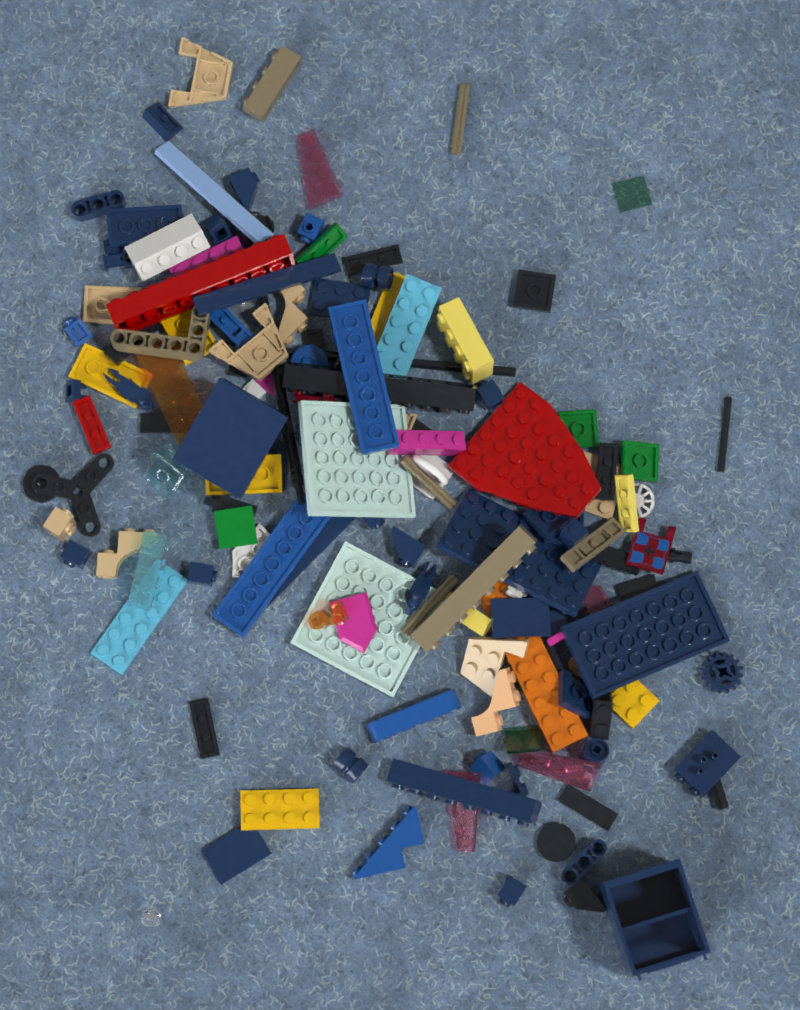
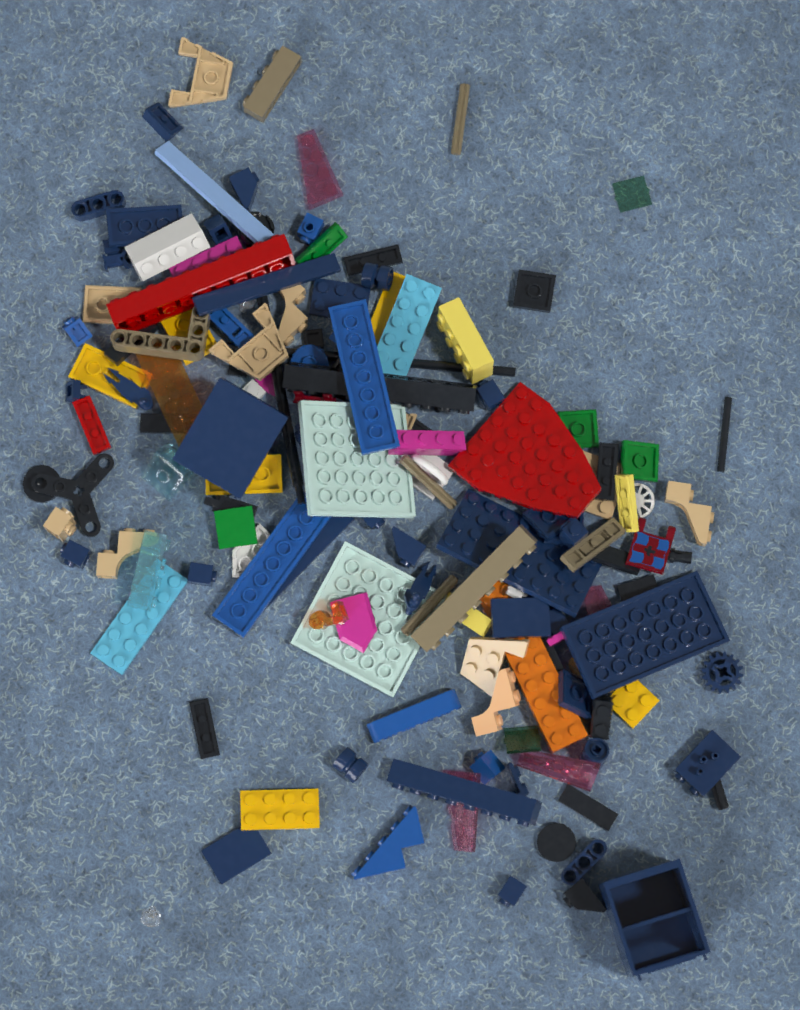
(698, 515): none -> tan arch

